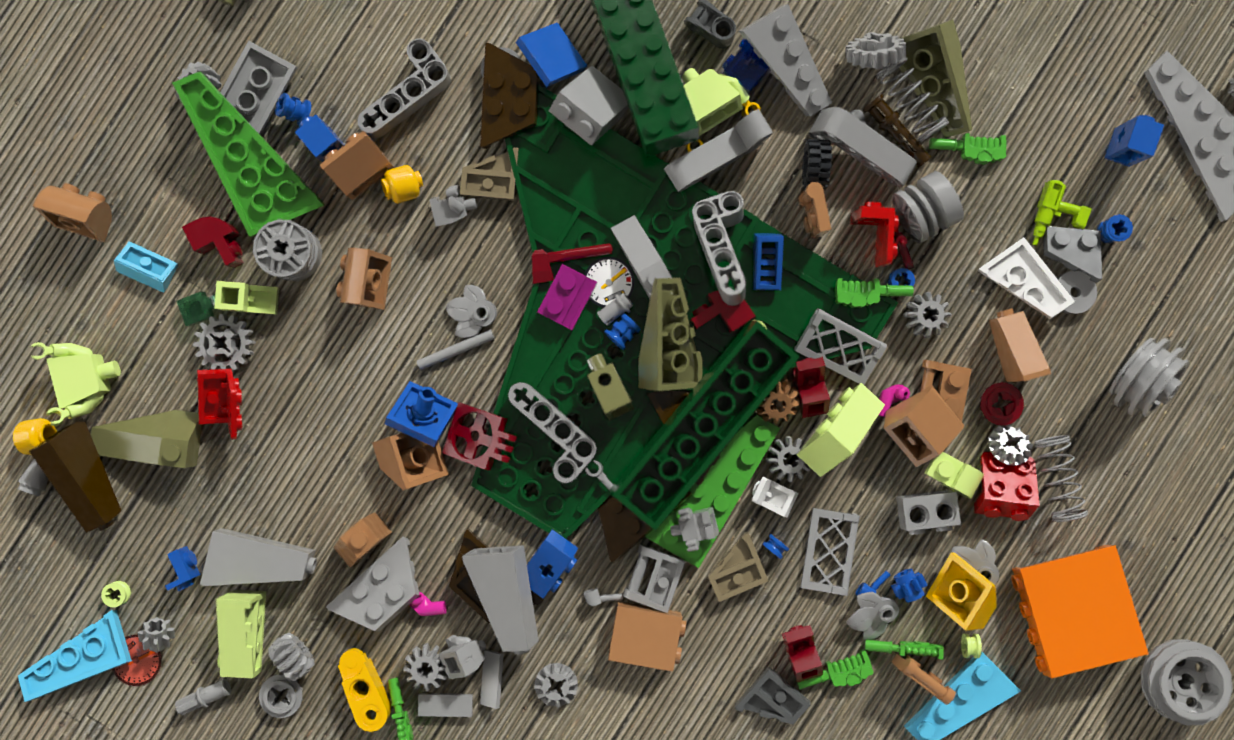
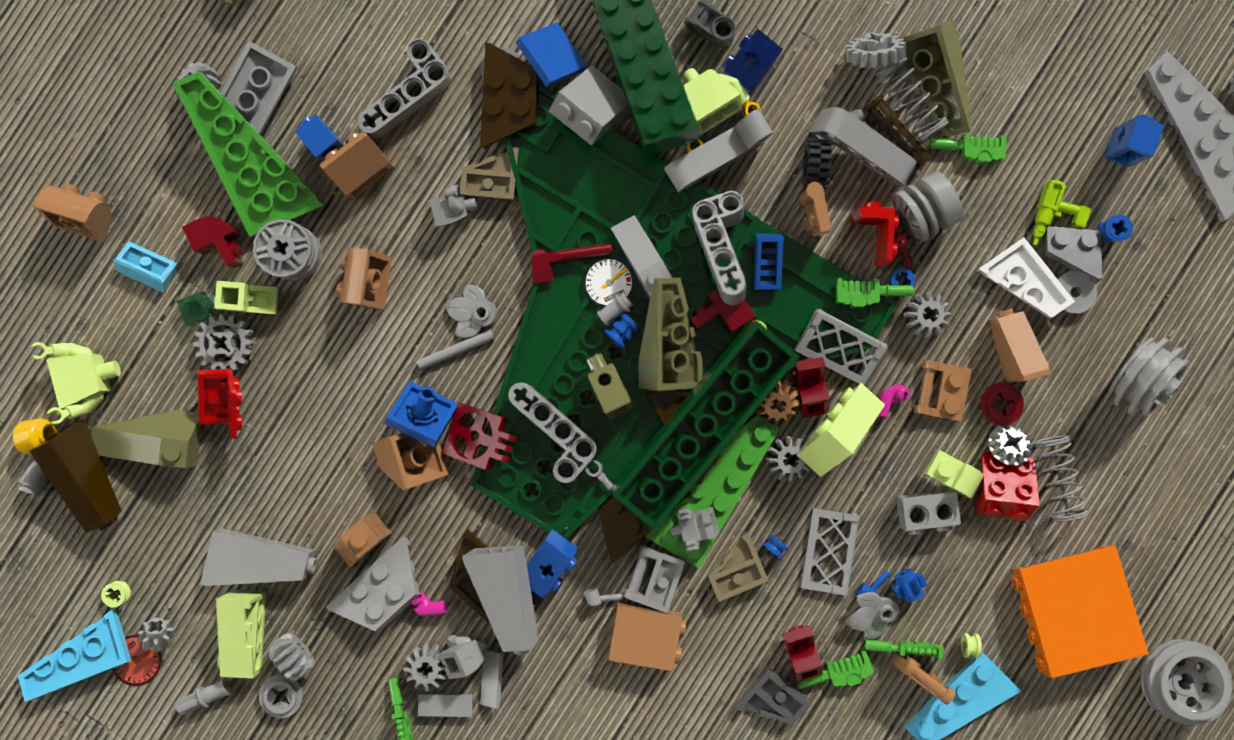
(185, 566): blue bracket -> none
(292, 108): blue bush -> none
(357, 667): yellow piece -> none
(401, 184): yellow head -> none
(557, 672): light grey gear -> none
(567, 297): magenta plate -> none
(774, 496): white bracket -> none
(783, 49): light grey wing -> none
(922, 425): medium nougat slope -> none
(963, 594): yellow slope -> none
(980, 559): light grey plate -> none

